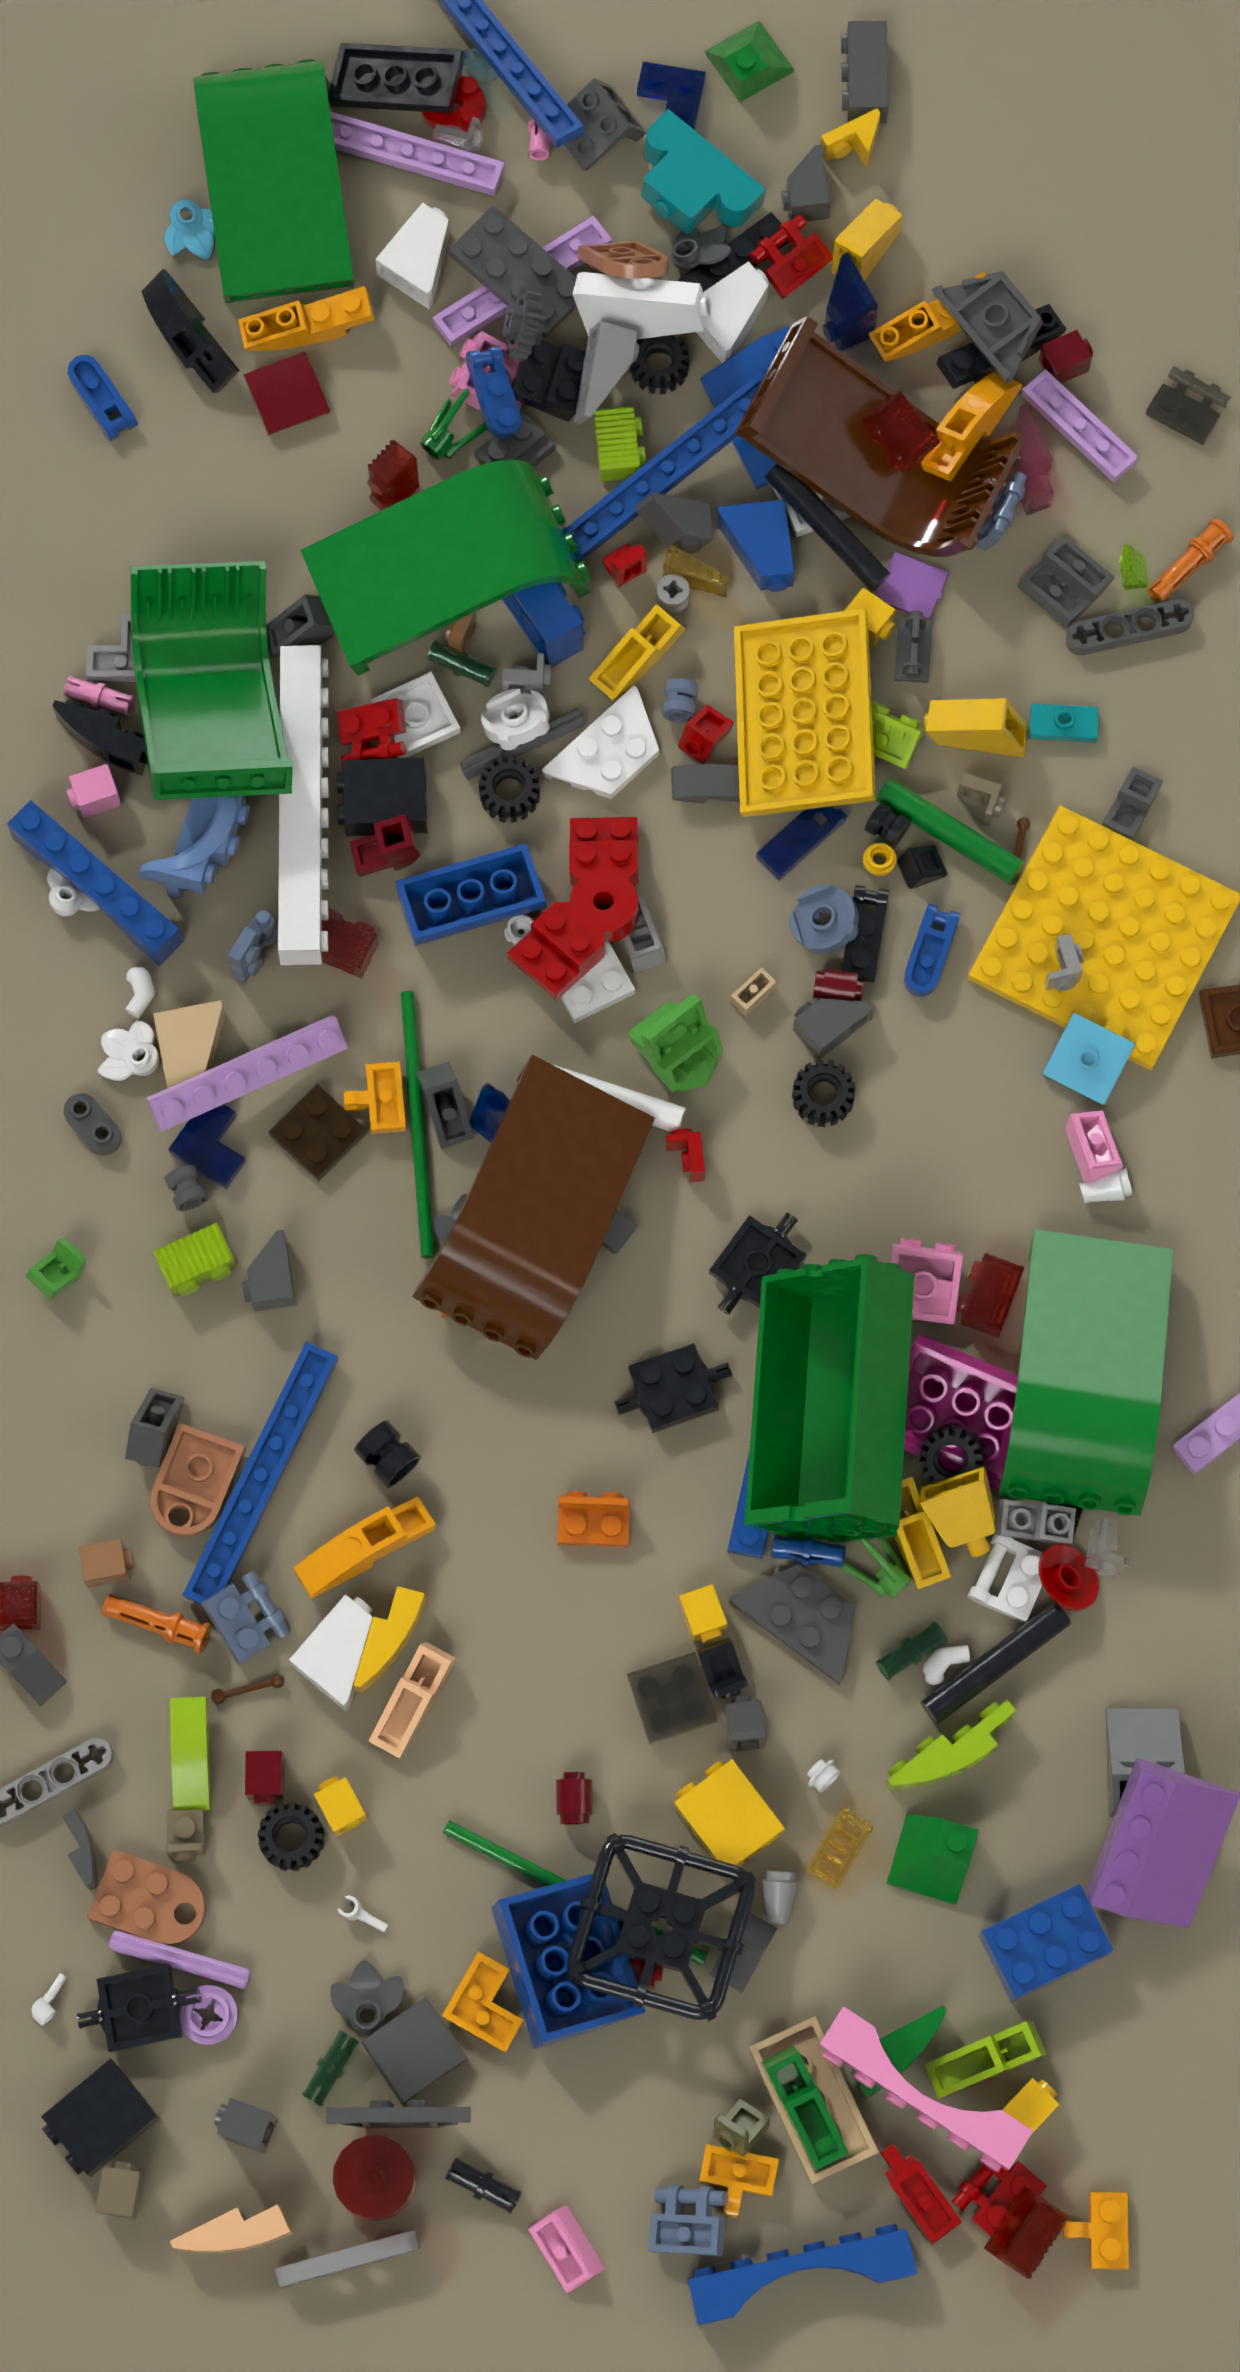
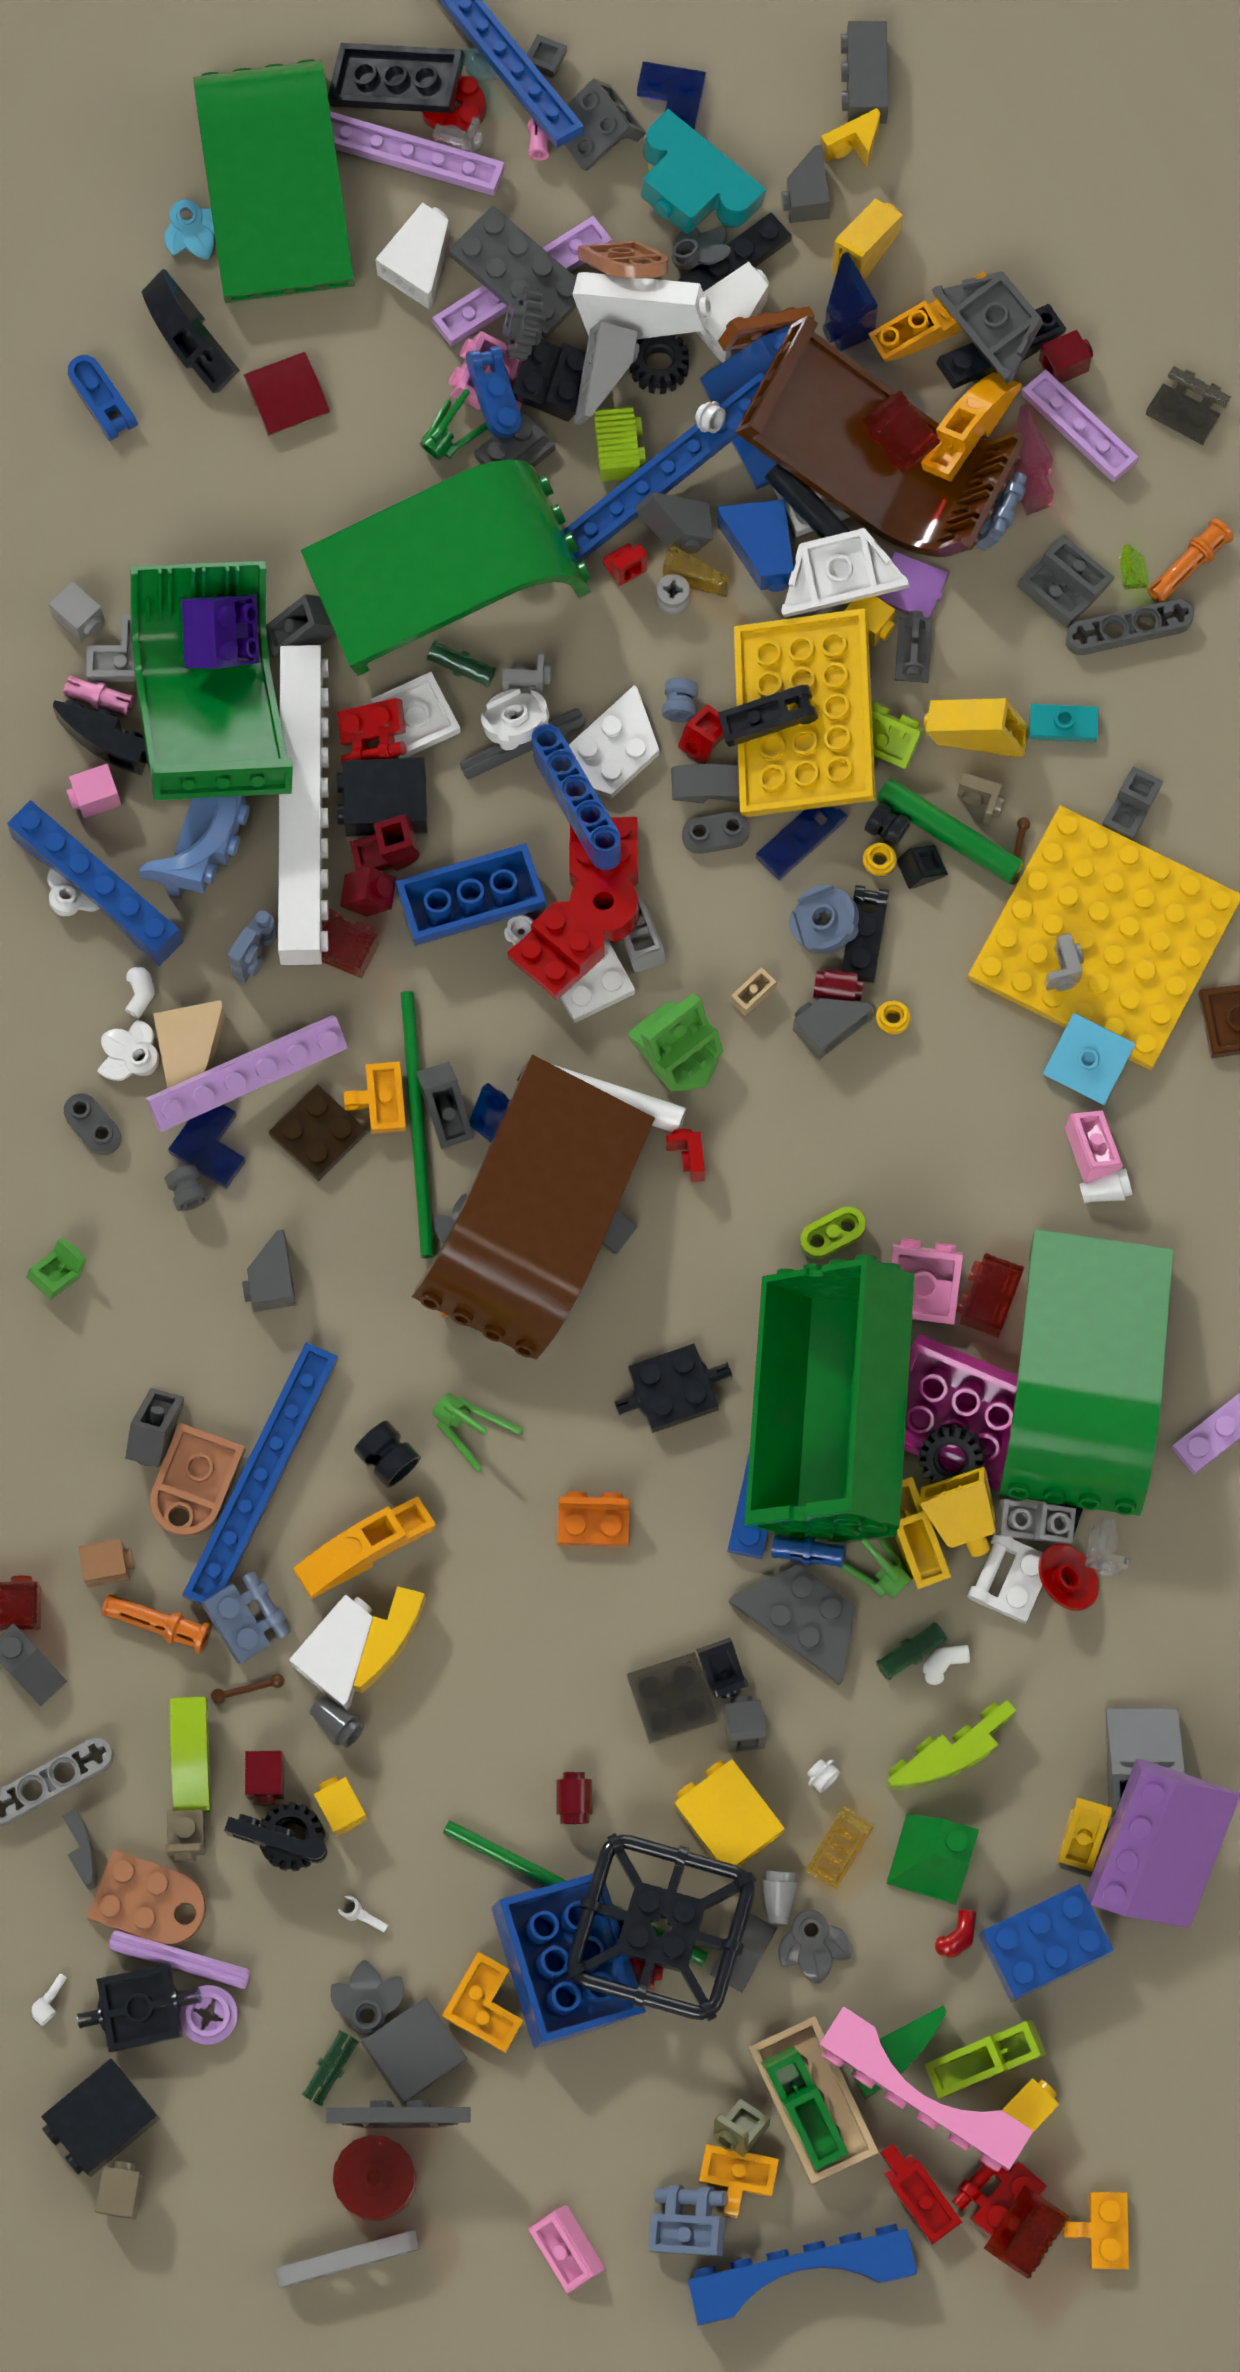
(77, 612): none -> light grey brick
(195, 1260): lime brick -> none
(220, 631): none -> dark purple slope
(234, 2233): light nougat slope -> none
(245, 2125): dark grey brick -> none
(278, 1839): none -> black plate
(308, 324): light orange slope -> none
(337, 1722): none -> dark grey cone
(368, 891): none -> dark red brick
(392, 476): clear red brick -> none
(412, 1699): light nougat slope -> none
(456, 1412): none -> bright green plant
(460, 631): medium nougat bracket -> none
(483, 2185): black pin -> none
(509, 770): black tyre -> none
(547, 55): none -> dark grey plate
(548, 620): blue brick -> none
(580, 809): none -> blue beam
(637, 652): yellow slope -> none
(703, 1614): yellow brick -> none
(710, 417): none -> white plate
(716, 835): none -> dark grey plate
(744, 331): none -> dark orange plate
(749, 61): green slope -> none
(755, 1253): black plate -> none
(767, 715): none -> black plate
(798, 264): red plate -> none
(813, 1951): none -> dark grey plate
(823, 1073): black tyre -> none
(831, 1233): none -> lime plate
(840, 572): none -> white wing
(896, 1008): none -> yellow plate
(930, 951): blue plate -> none
(960, 1939): none -> red arm
(995, 1662): black piece -> none
(1084, 1834): none -> yellow slope

